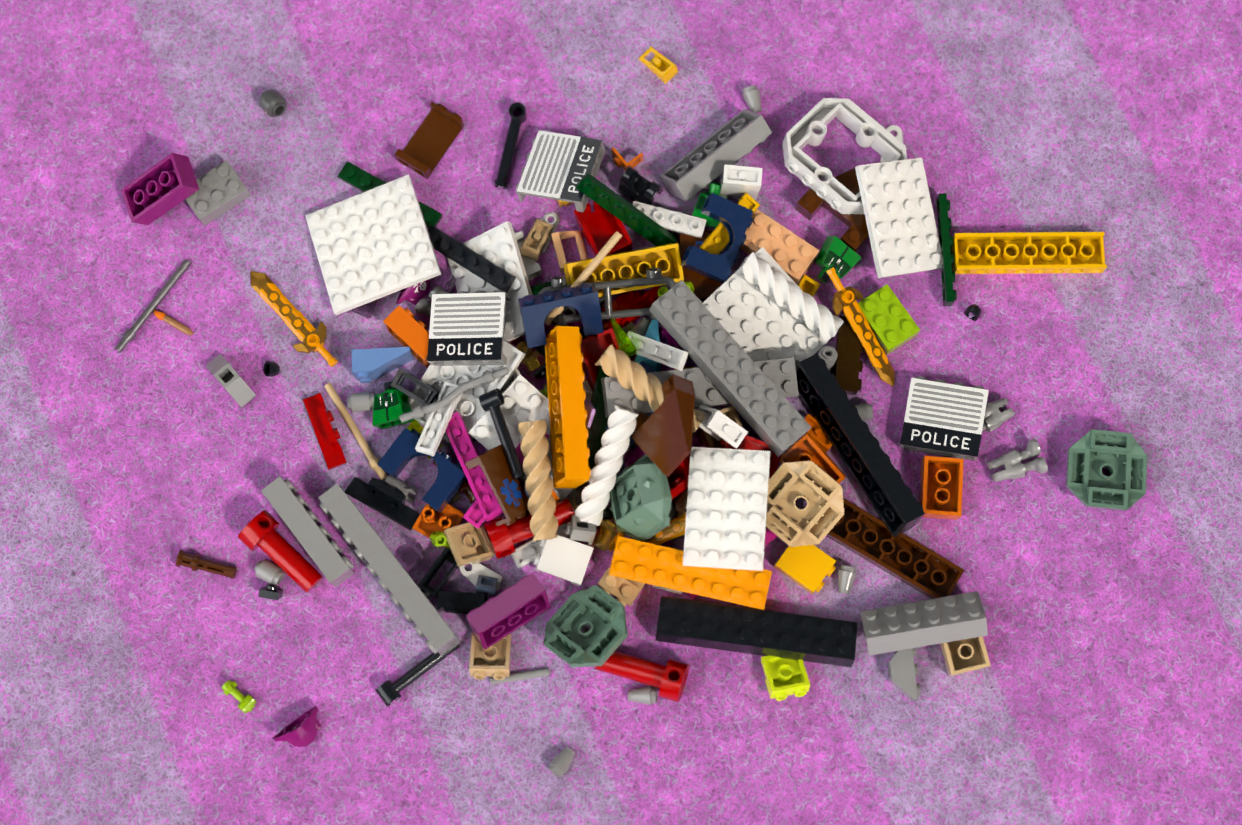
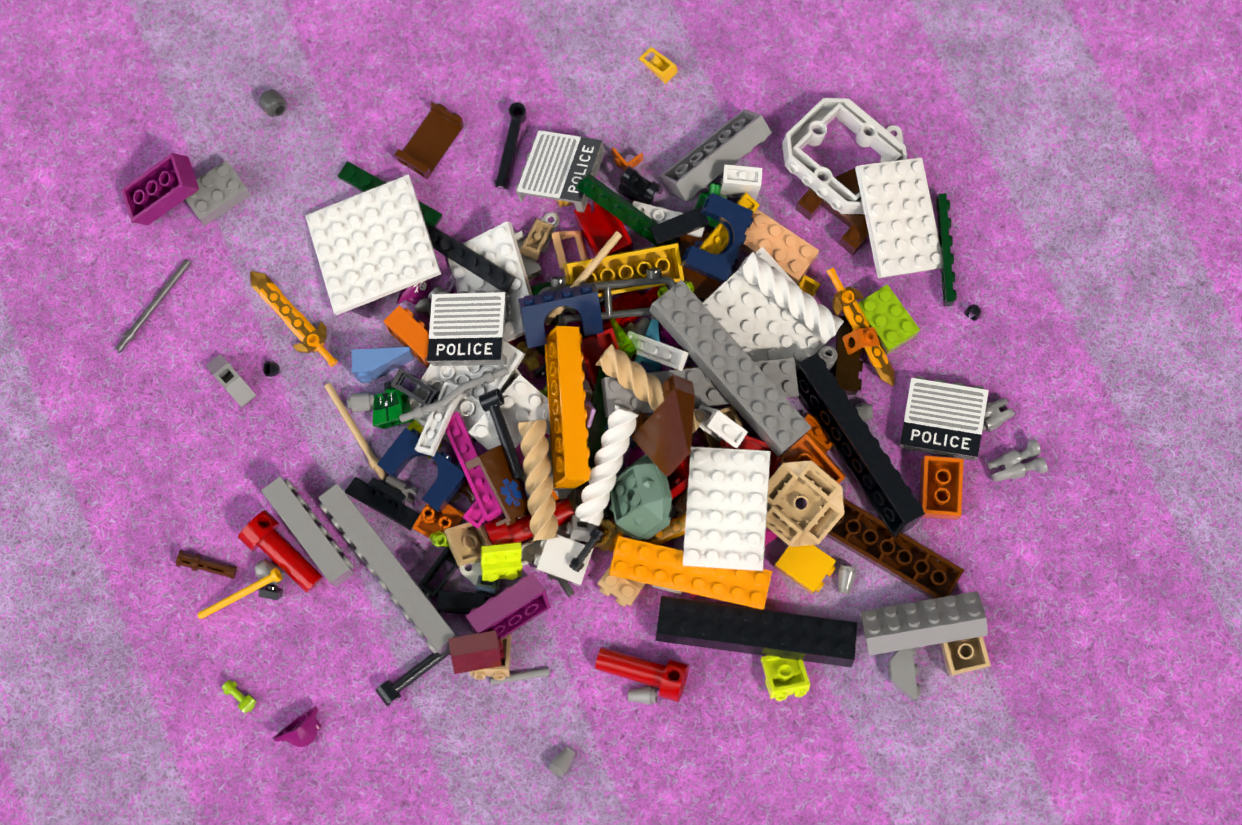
(174, 323): medium nougat piece -> none
(274, 576): none -> yellow bar
(325, 432): red bracket -> none
(476, 652): none -> dark red brick
(501, 562): none -> neon yellow plate
(564, 583): none -> dark grey bar
(577, 563): none -> black bar
(586, 628): sand green piece -> none
(679, 226): none -> black tile
(752, 98): light grey cone -> none
(837, 255): green torso -> none
(863, 338): none -> orange bracket
(1028, 253): yellow tile -> none
(1123, 460): sand green piece -> none

